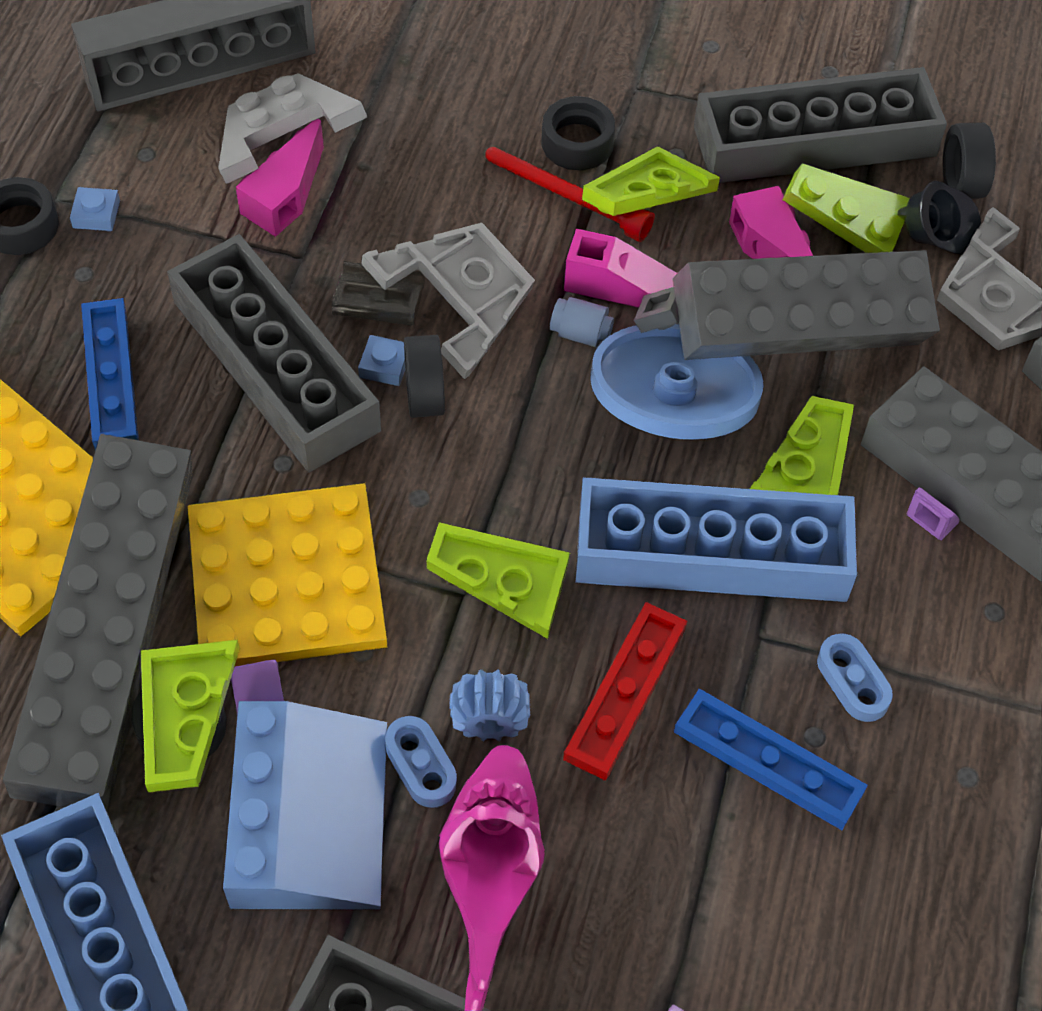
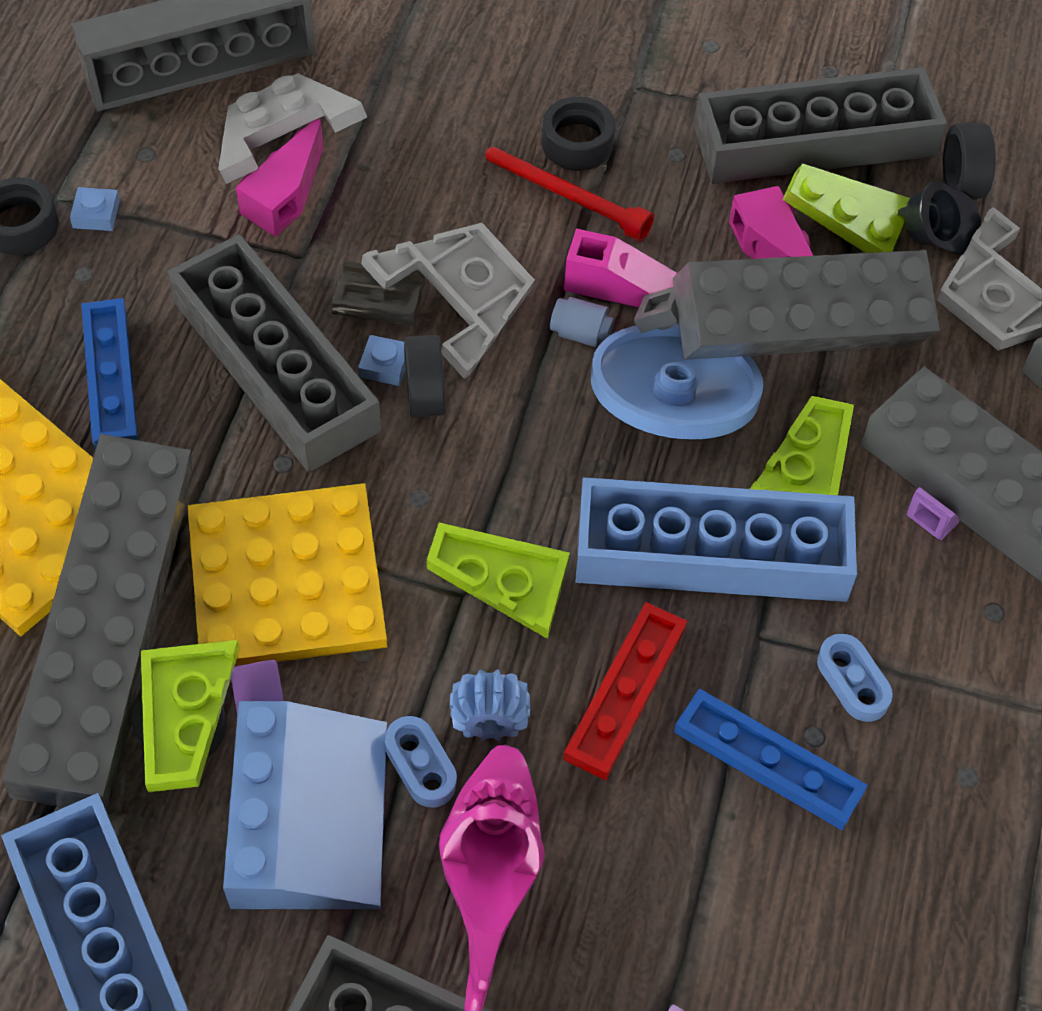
(648, 182): lime wing -> none

